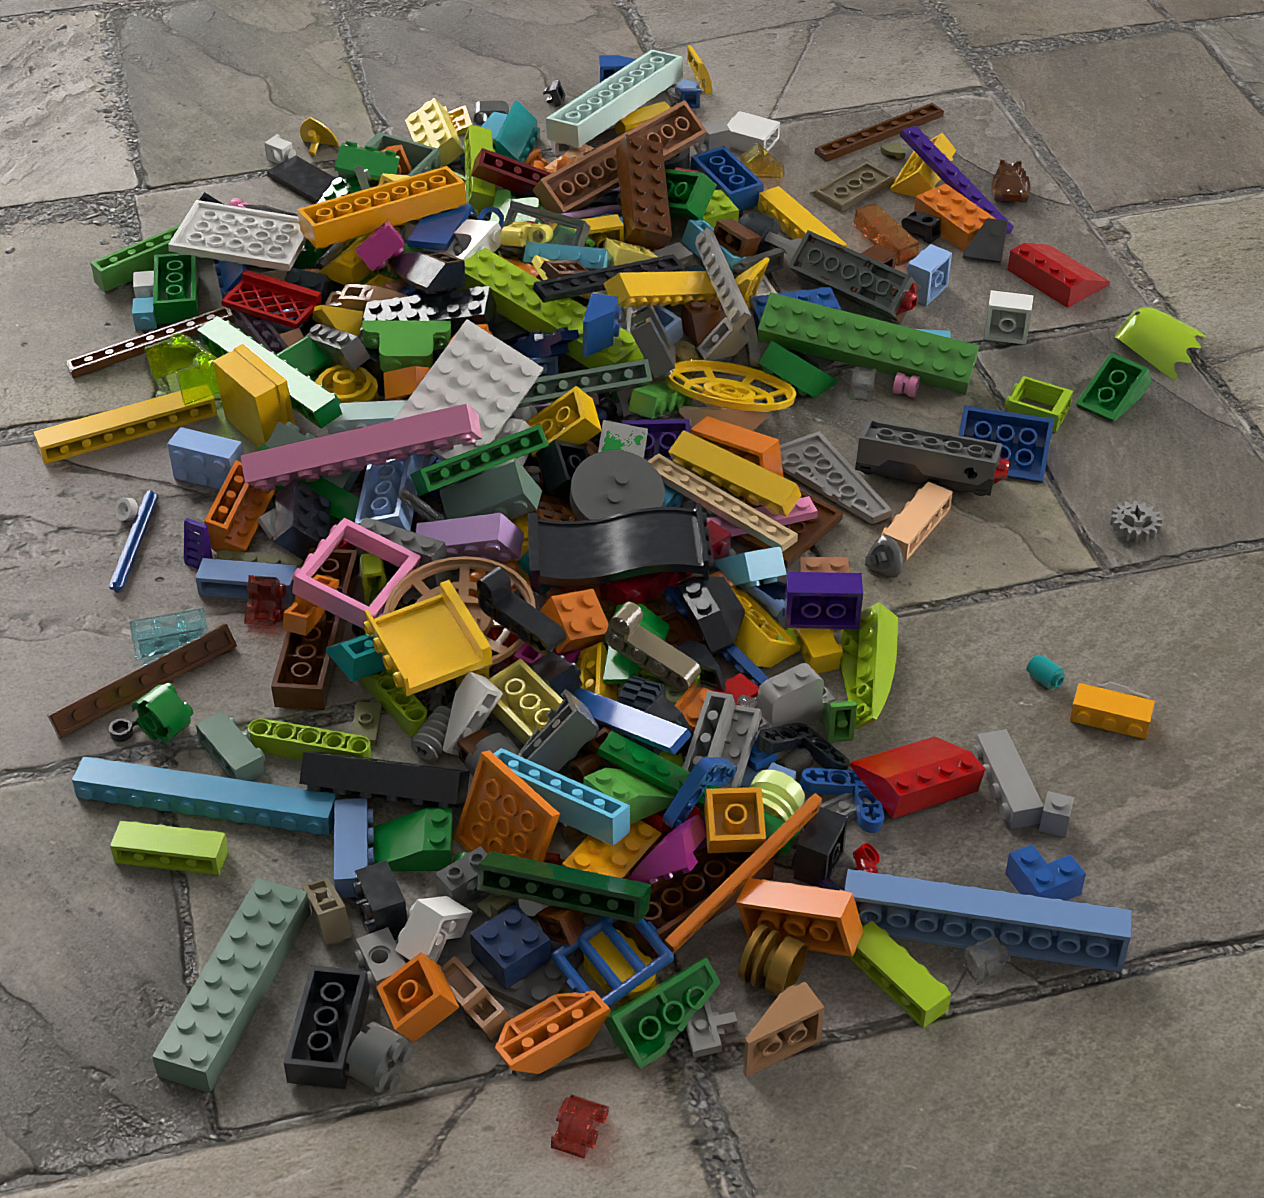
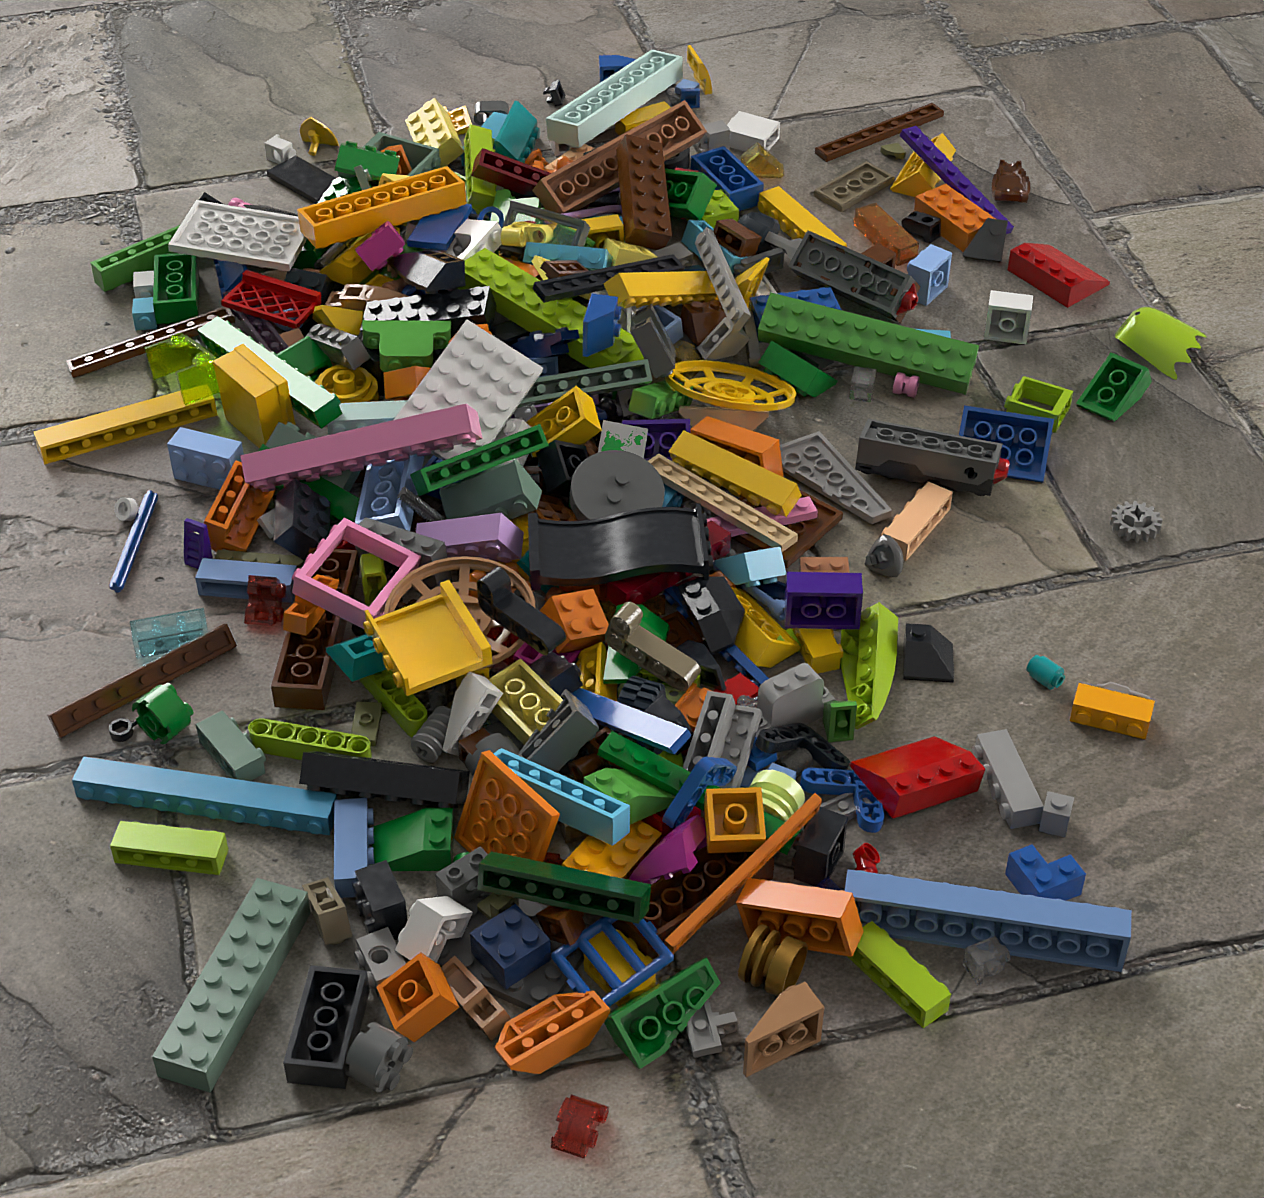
(927, 654): none -> black slope

